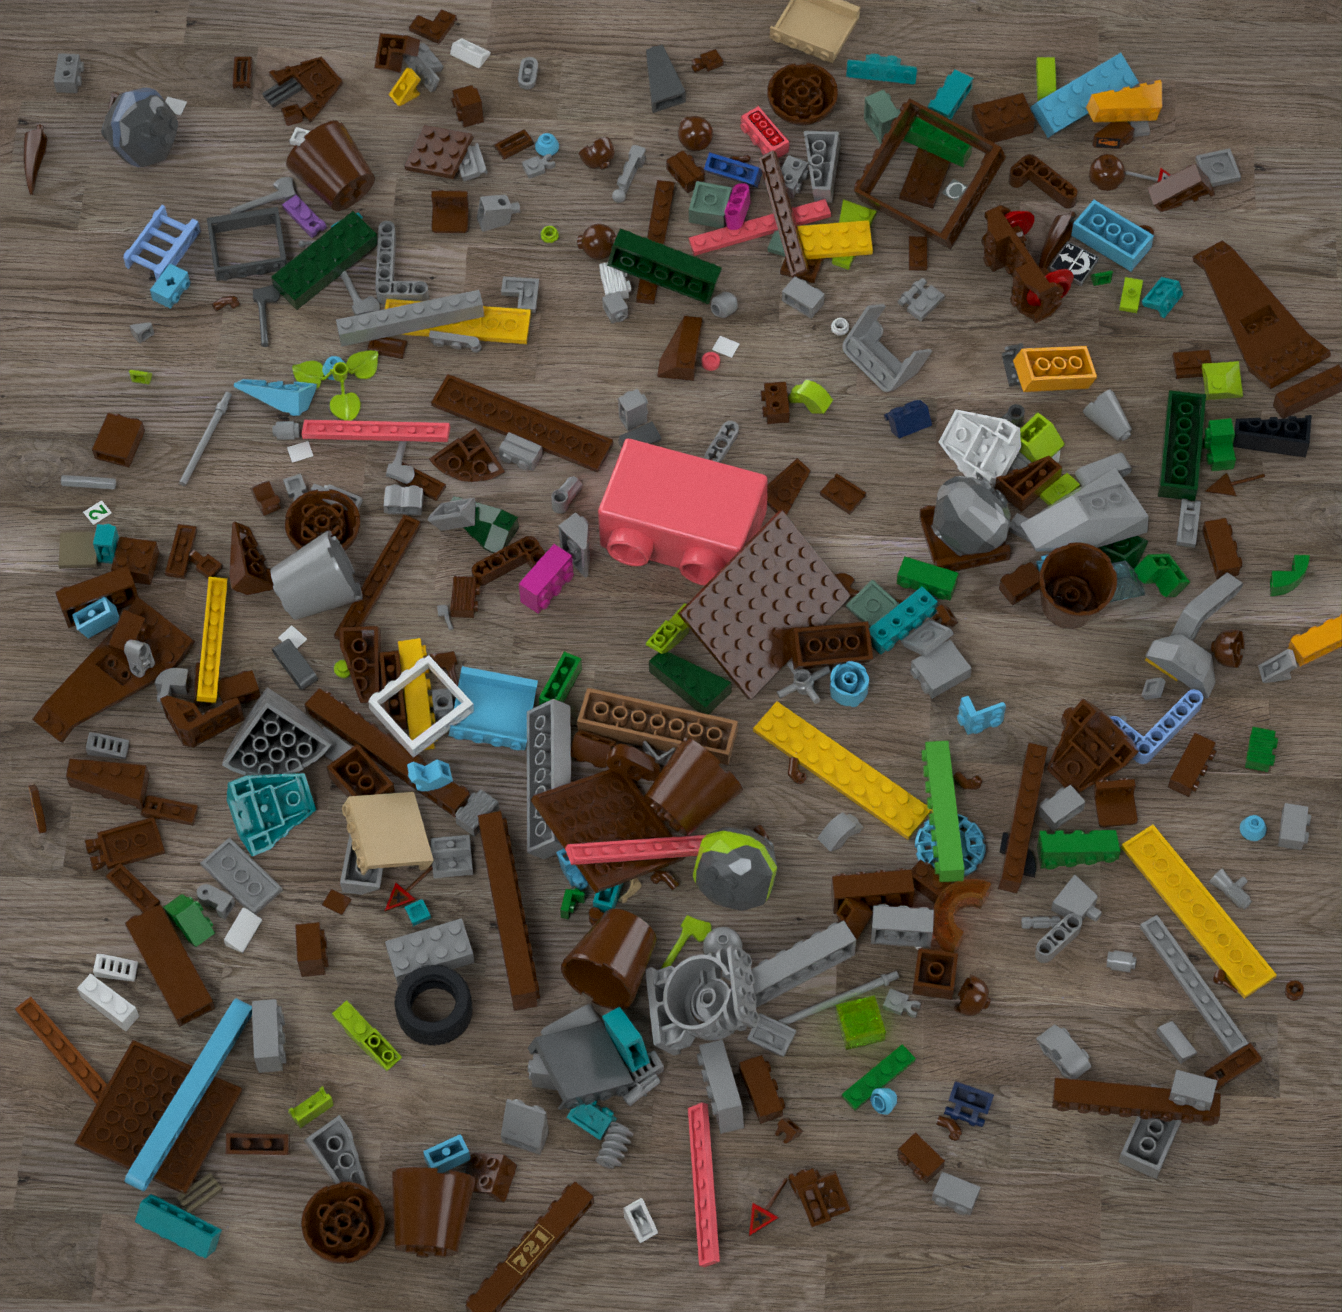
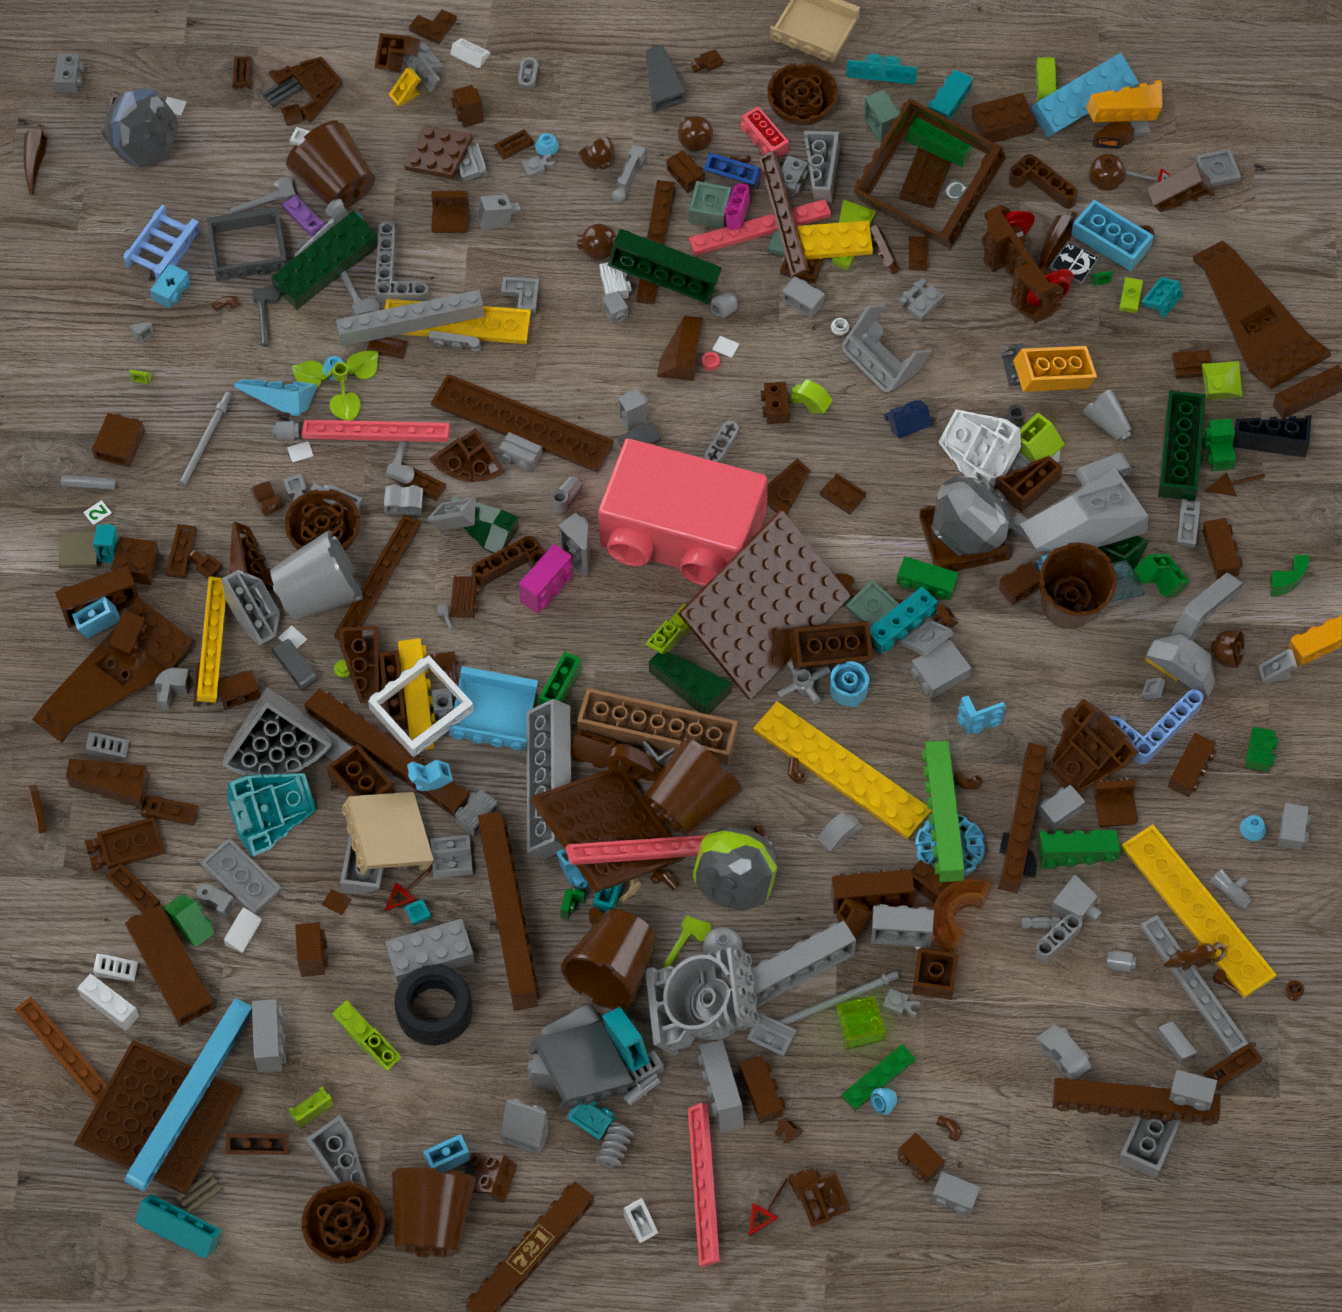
(138, 657): light grey piece -> none
(203, 727): reddish brown bracket -> none
(251, 605): none -> light grey wedge
(337, 212): none -> light grey piece
(549, 230): lime plate -> none
(884, 250): none -> reddish brown plate
(971, 1098): dark blue brick -> none
(972, 997): reddish brown cylinder -> none
(1060, 488): lime plate -> none
(1198, 955): none -> reddish brown animal

